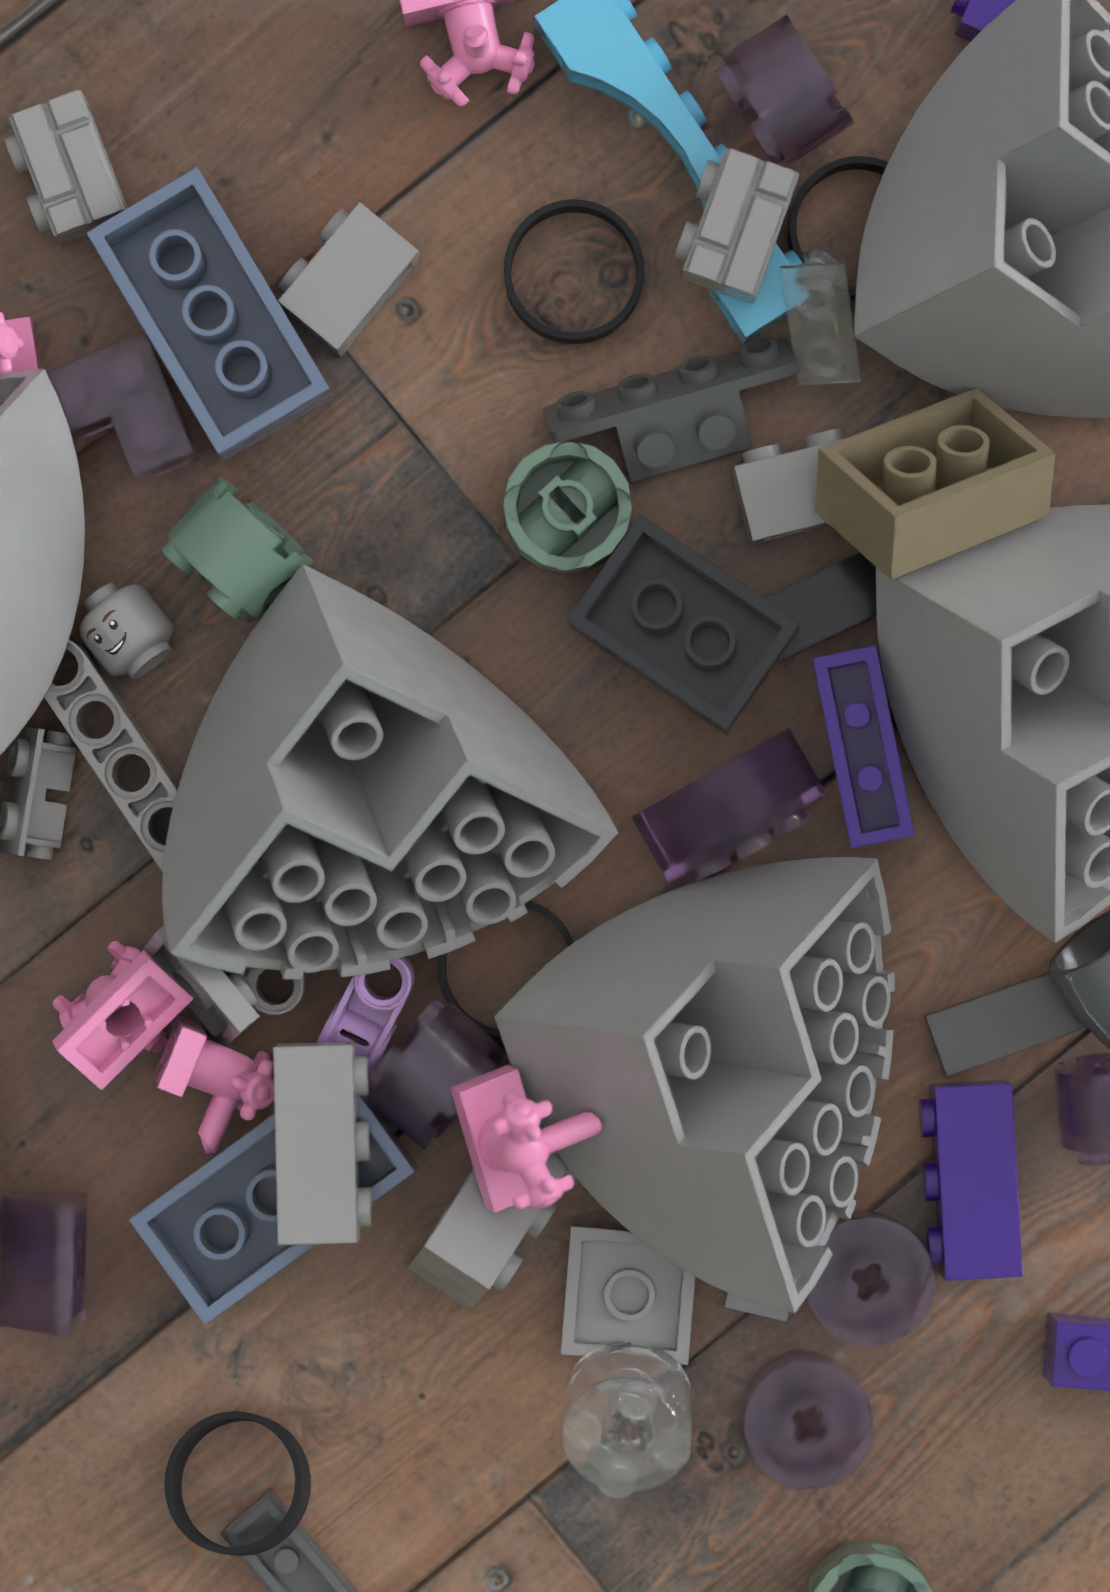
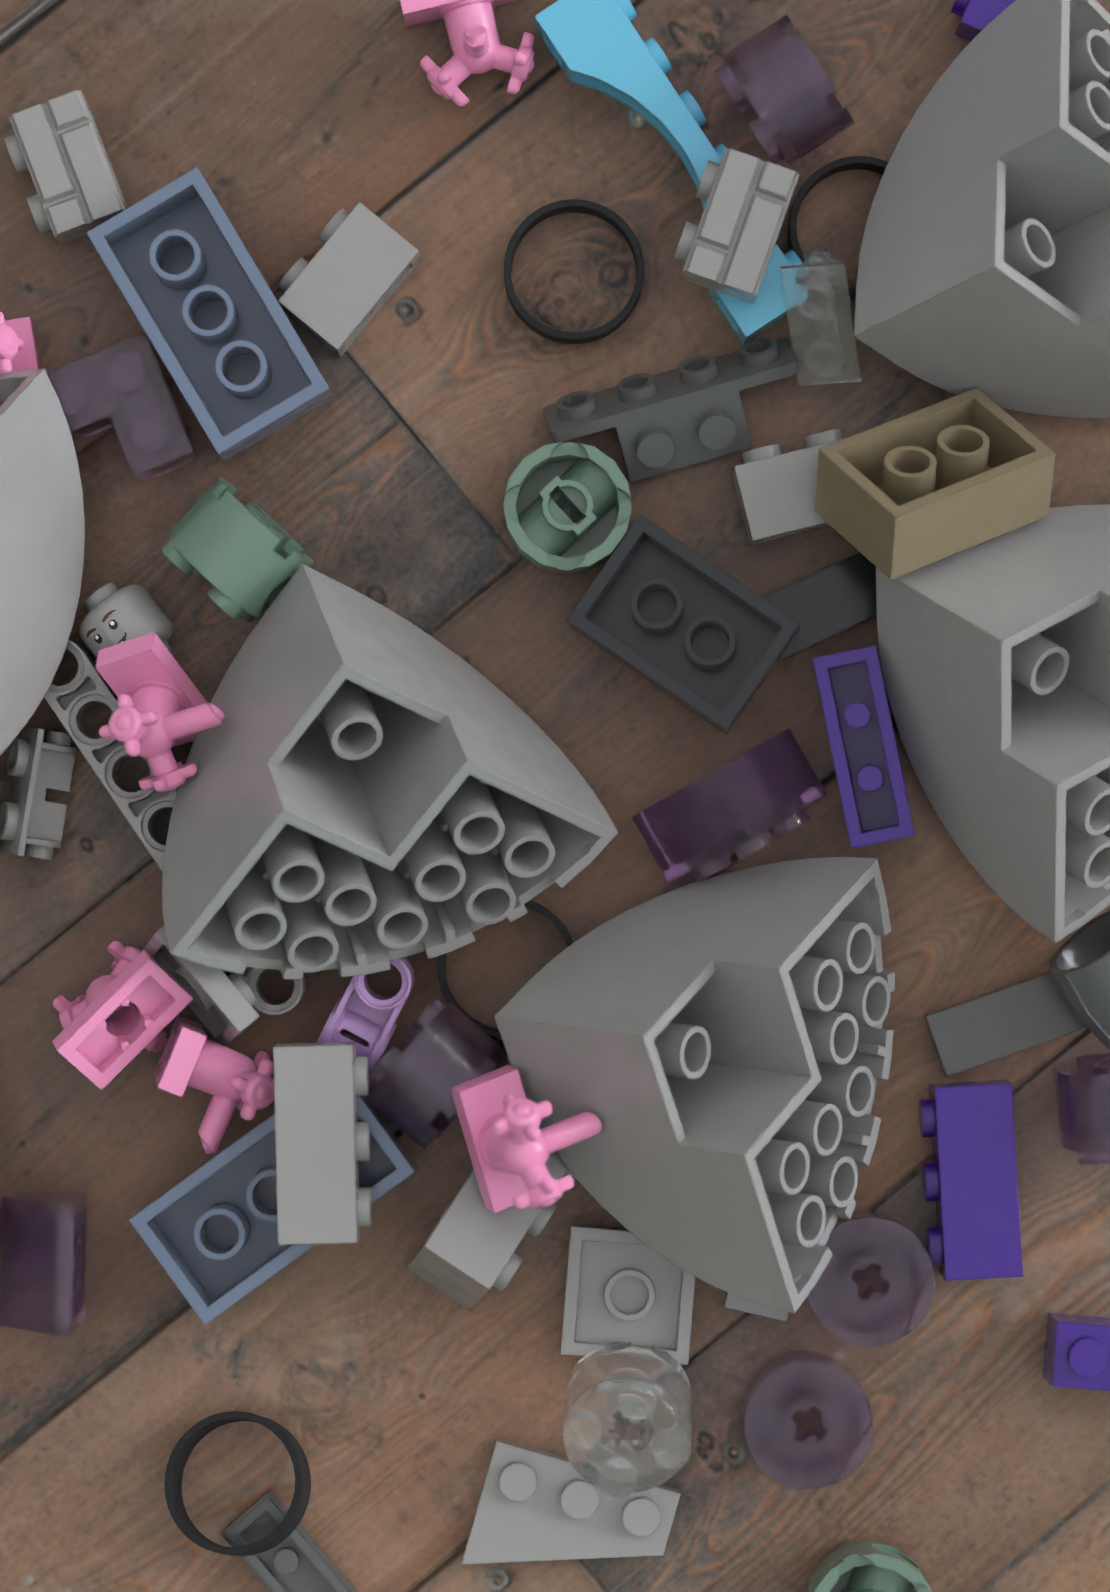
(155, 708): none -> bright pink piece
(546, 1511): none -> light grey wing

